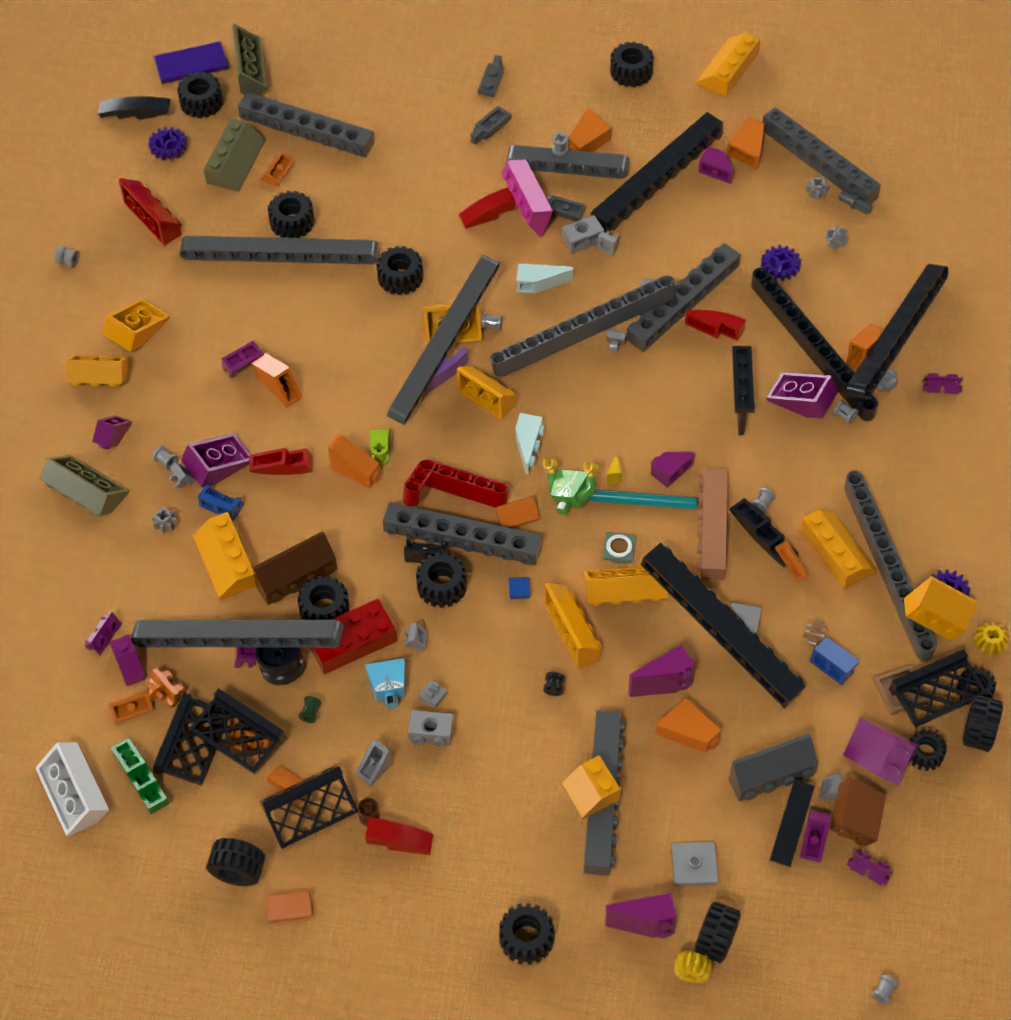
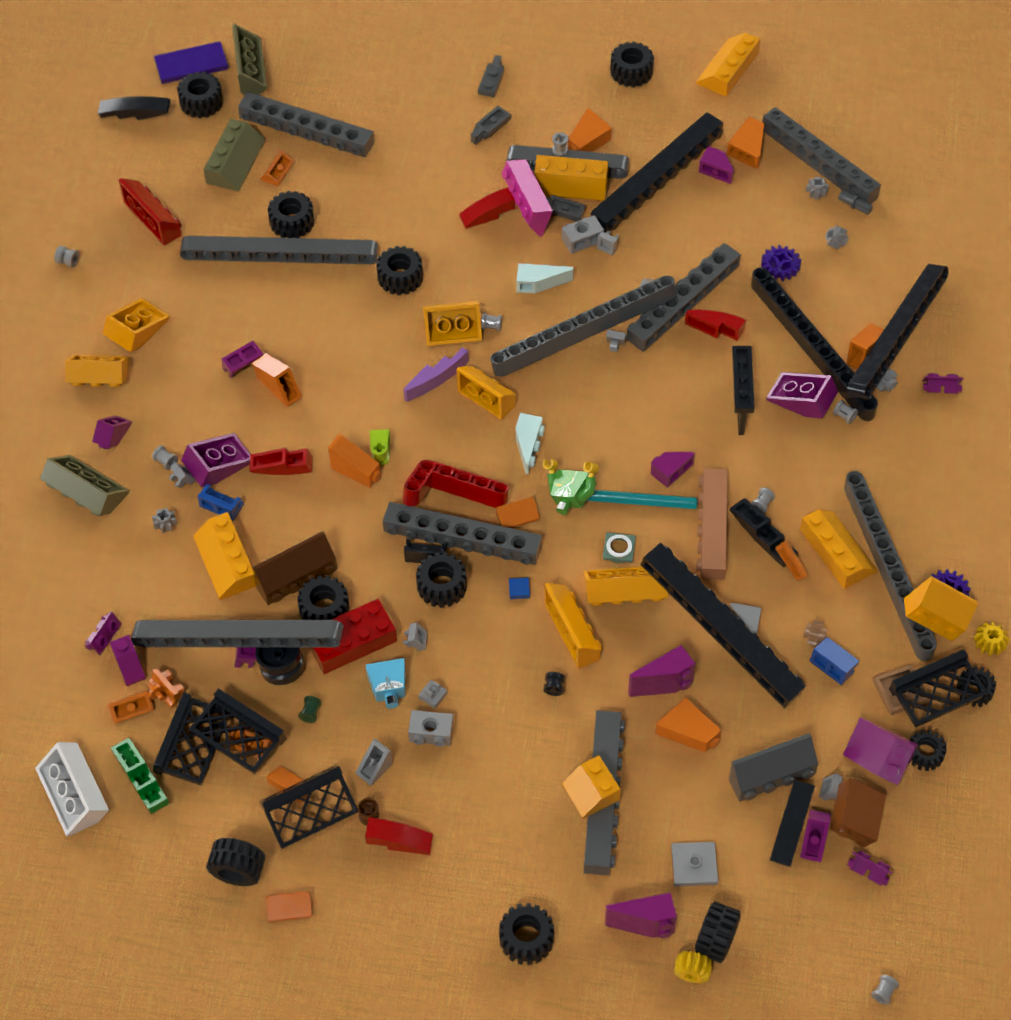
(167, 143): dark purple gear -> none
(443, 340): dark grey beam -> none
(572, 177): none -> light orange slope
(614, 472): yellow slope -> none
(982, 723): black tyre -> none

